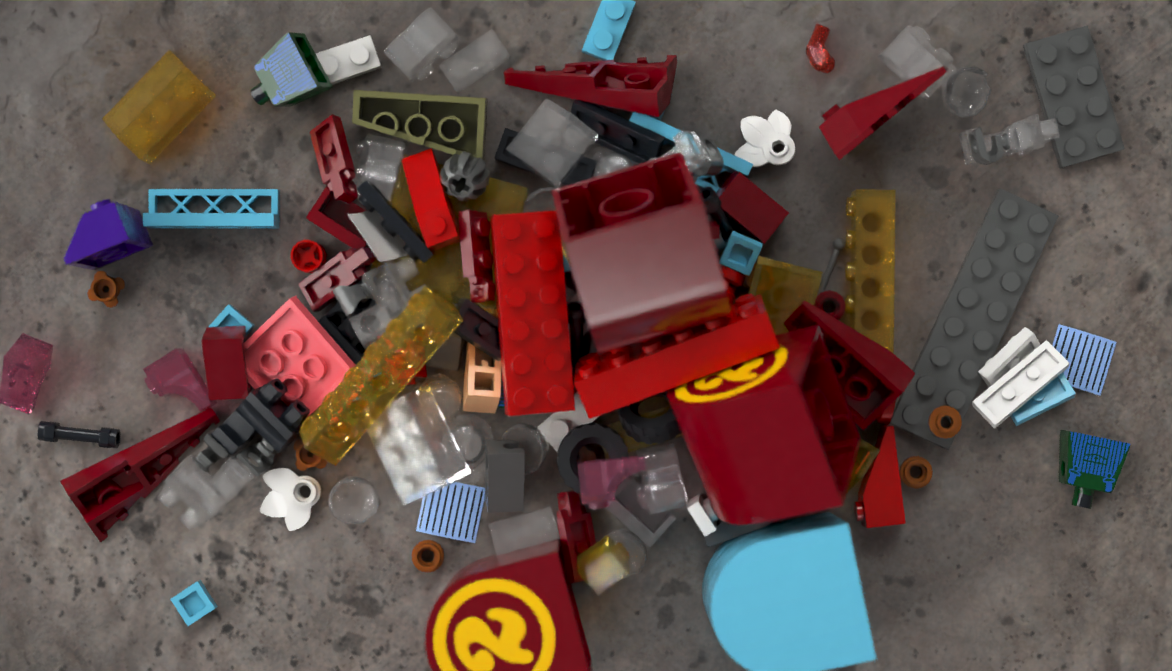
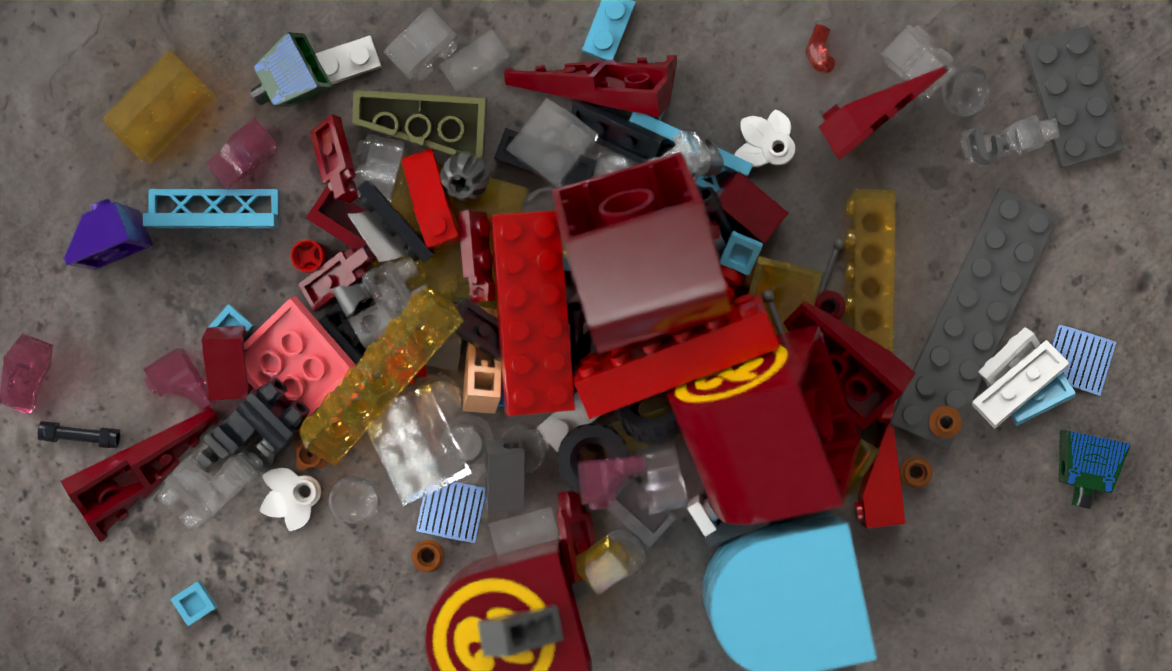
(97, 292): dark orange plate -> none
(242, 153): none -> clear pink arch
(520, 631): none -> dark grey arch
(768, 297): none -> dark grey hinge

